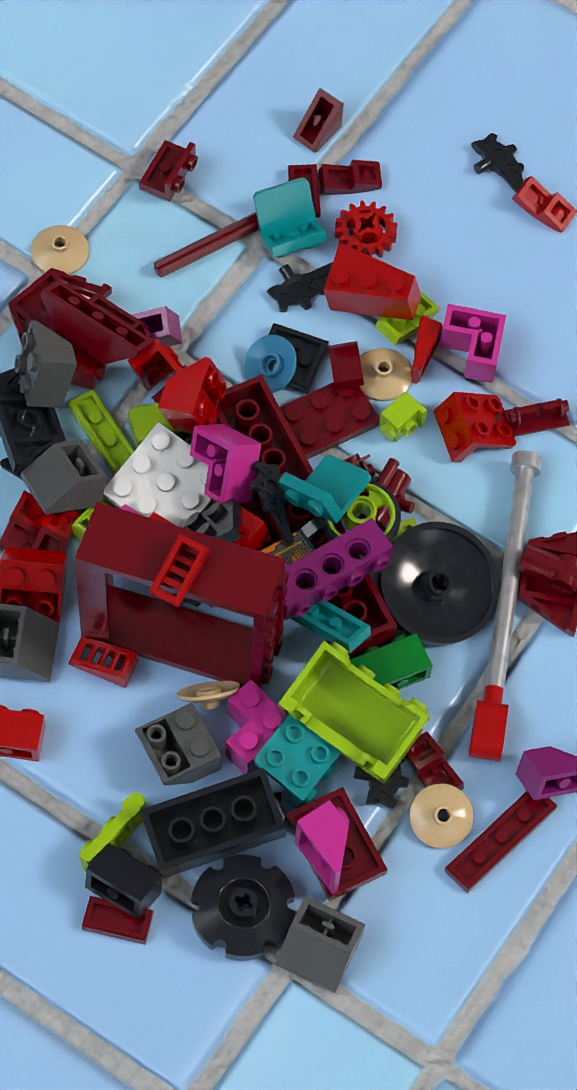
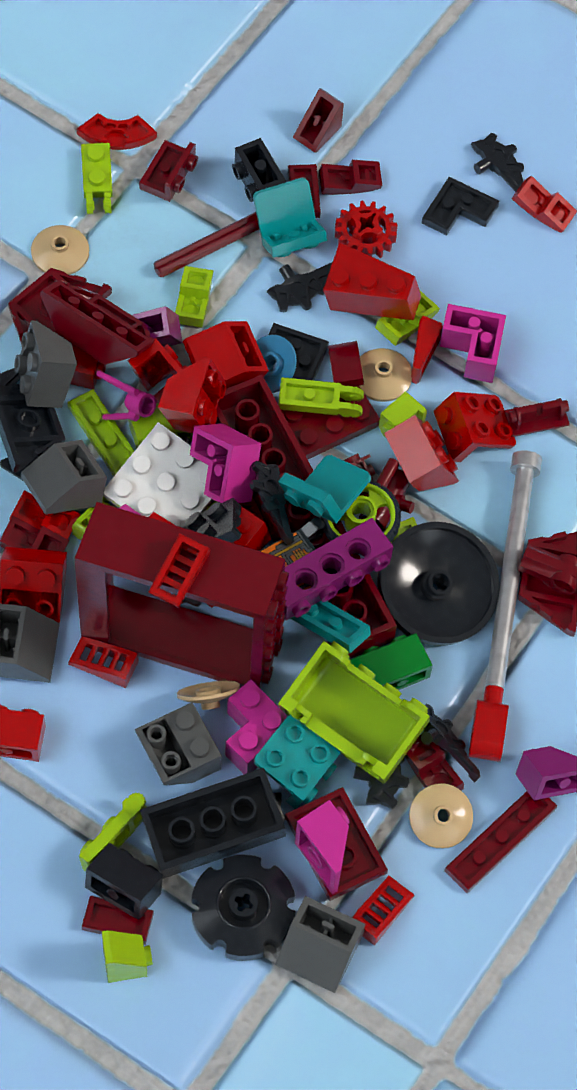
(97, 175): none -> lime hinge
(120, 134): none -> red tile
(125, 956): none -> lime slope
(136, 401): none -> dark pink plant
(194, 296): none -> lime slope
(231, 350): none -> red slope
(256, 168): none -> black brick
(319, 397): none -> lime hinge
(372, 933): none -> red slope
(421, 454): none -> slope
(440, 733): none -> black piece
(456, 200): none -> black tile

